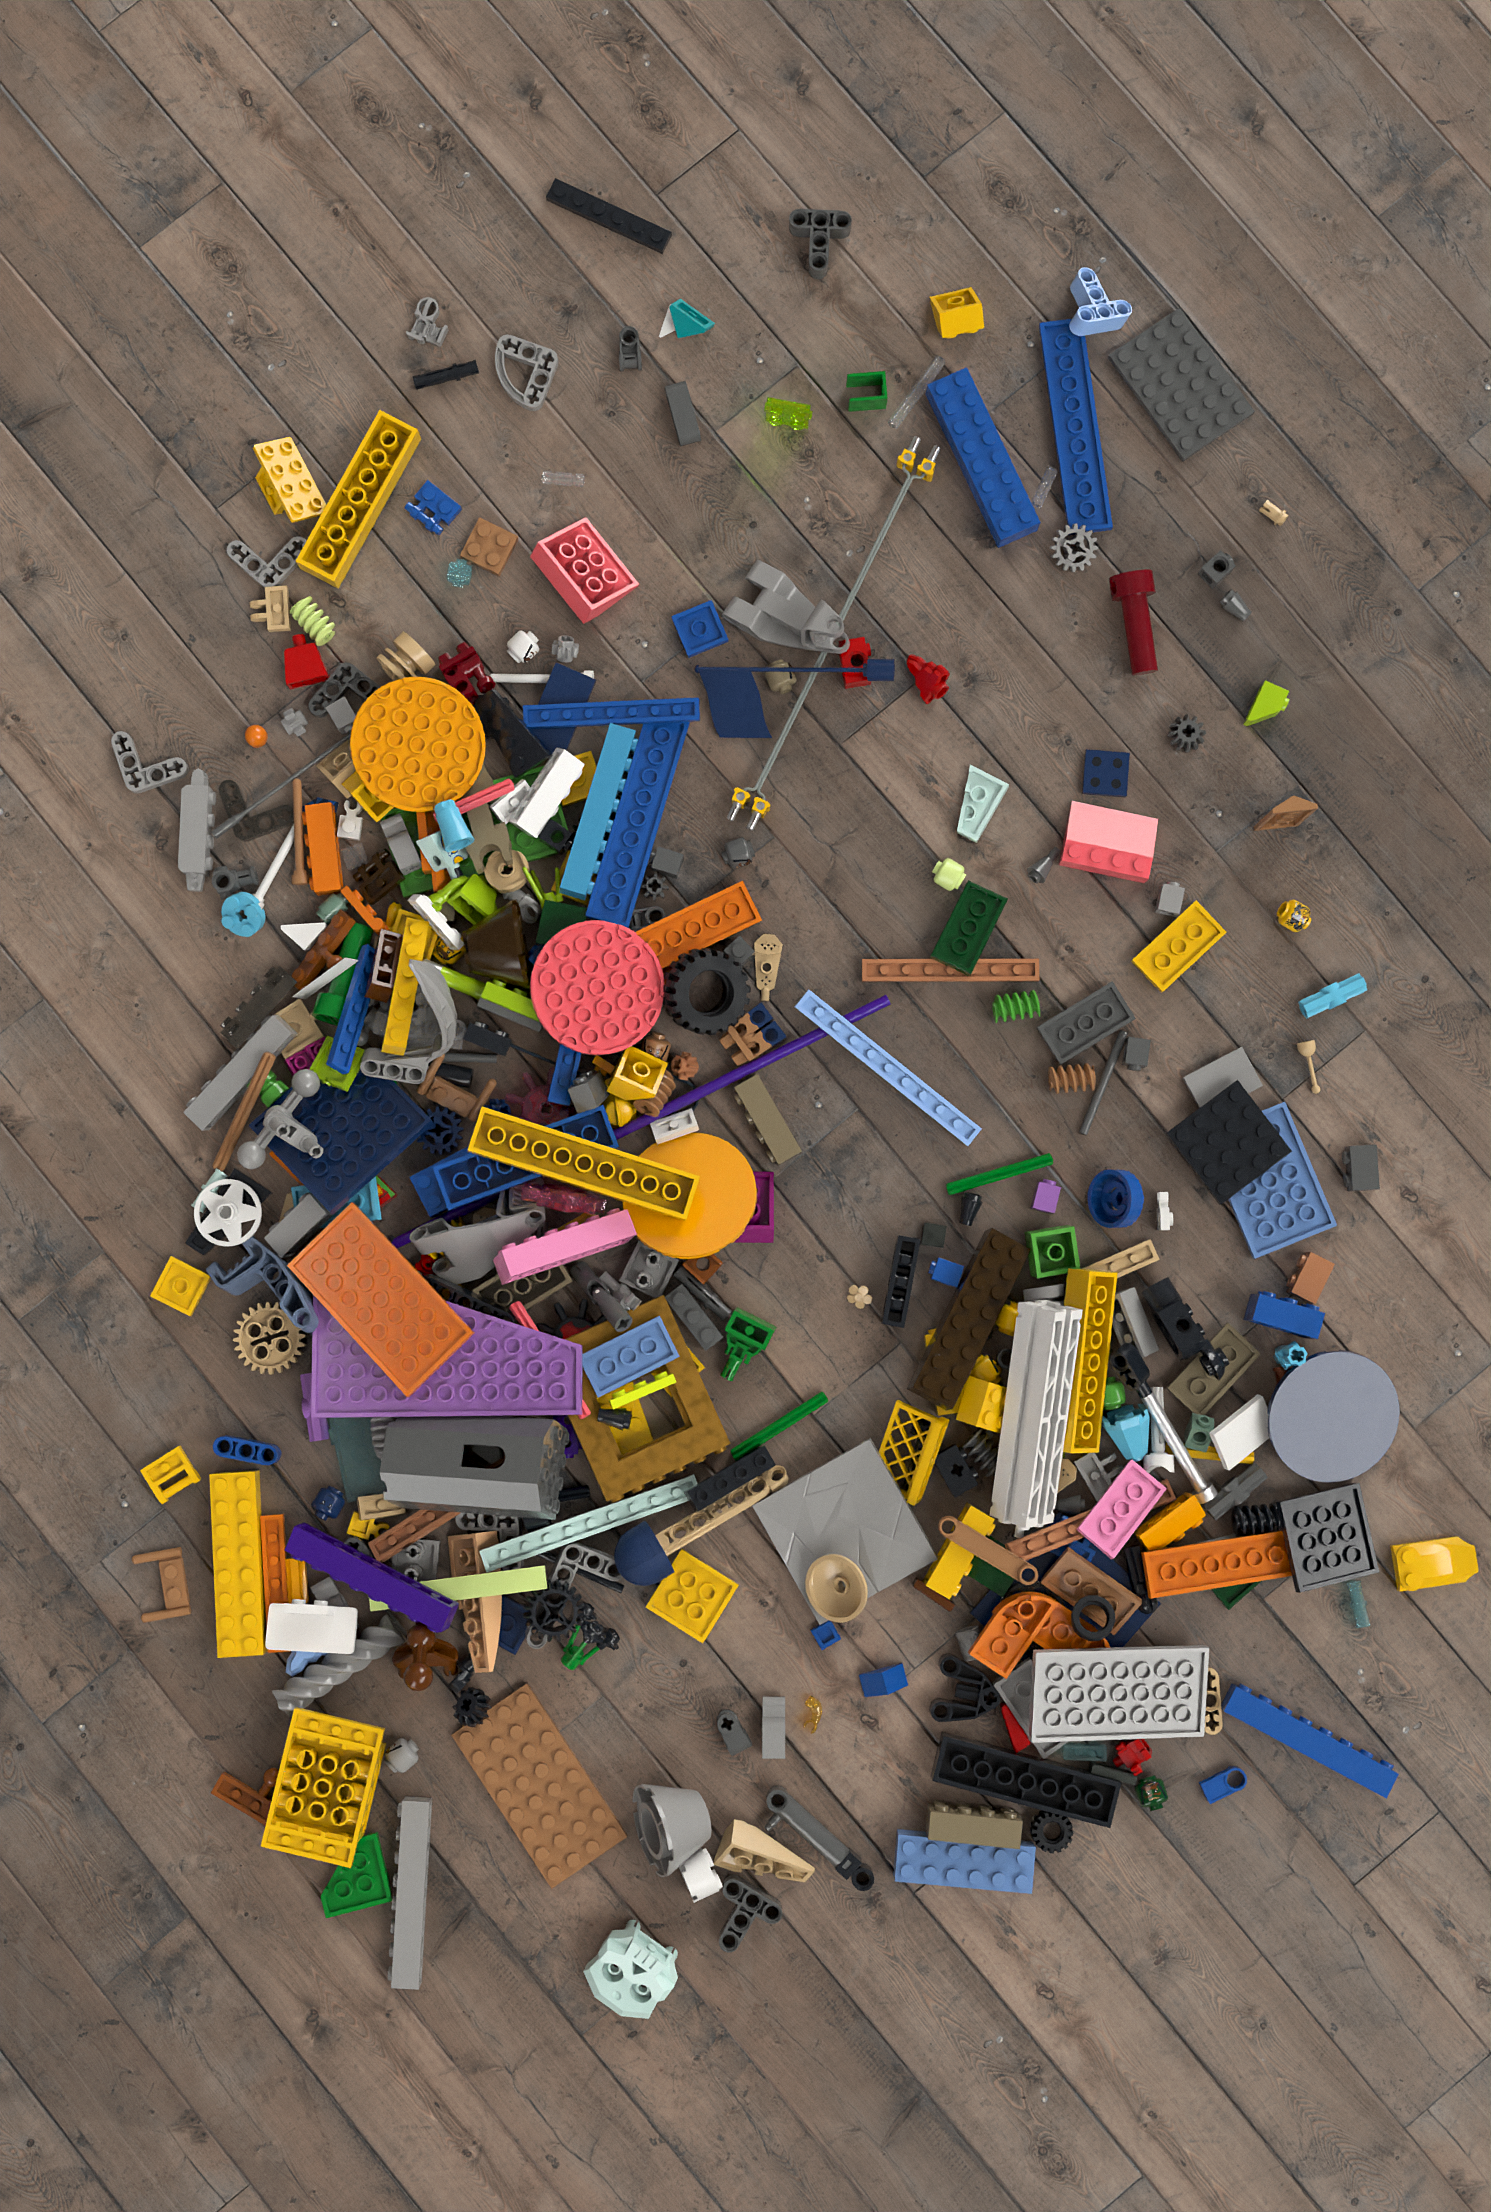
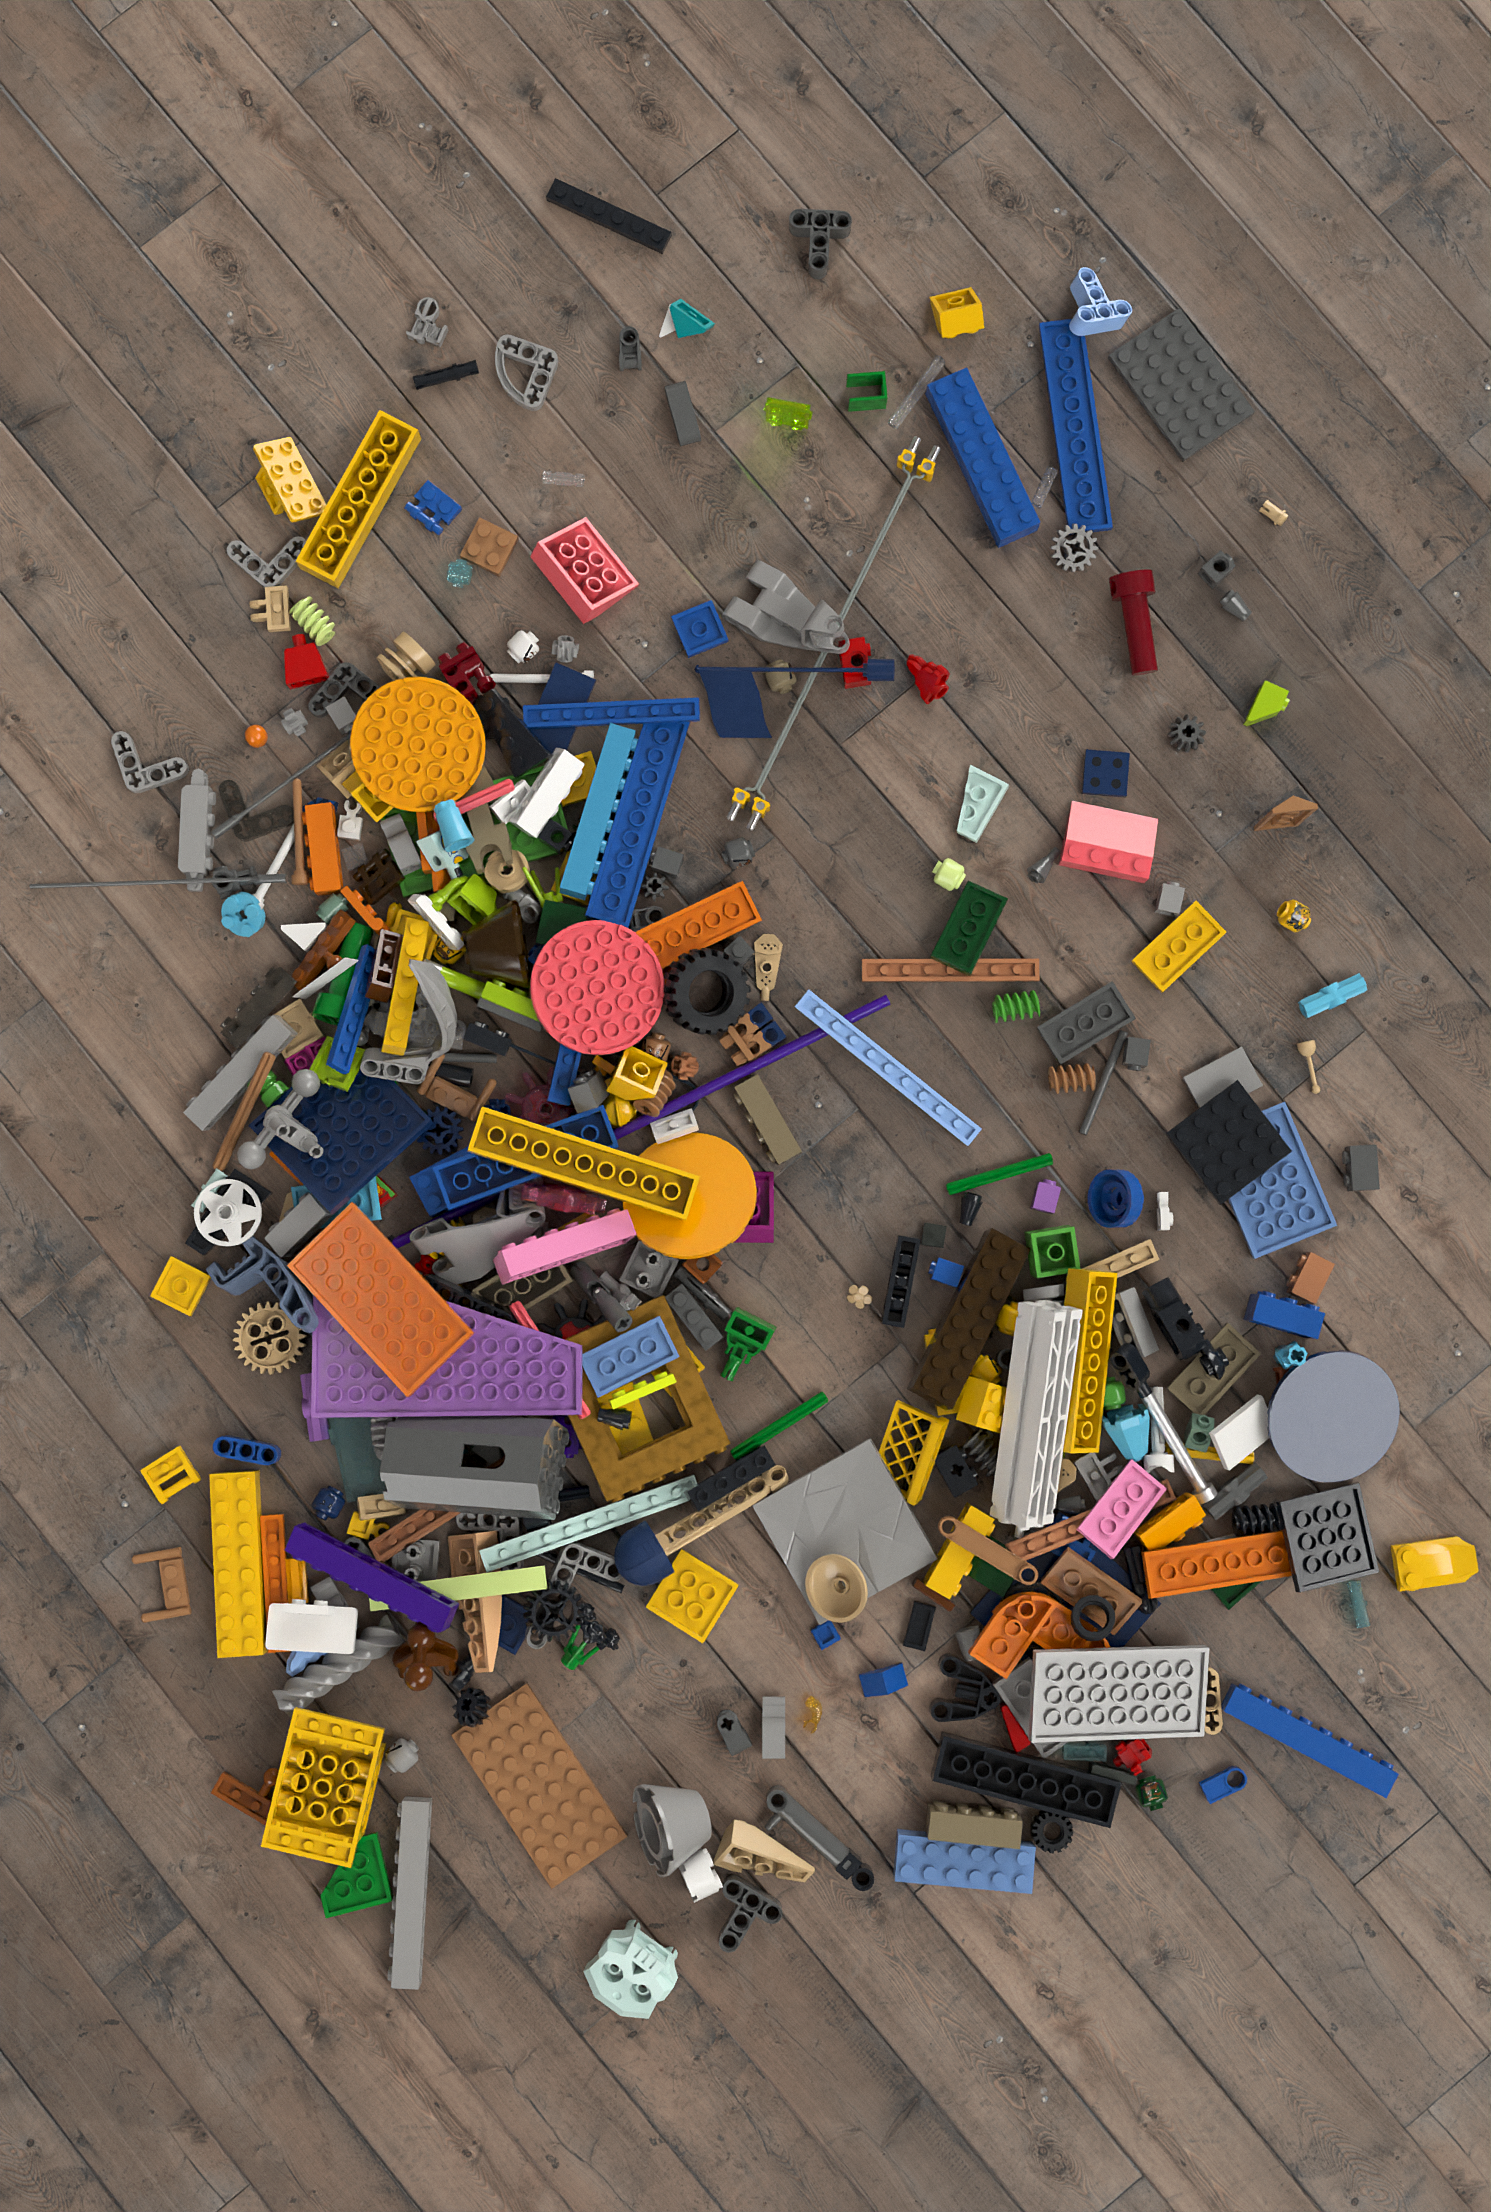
(265, 878): none -> dark grey piece
(919, 1626): none -> black tile

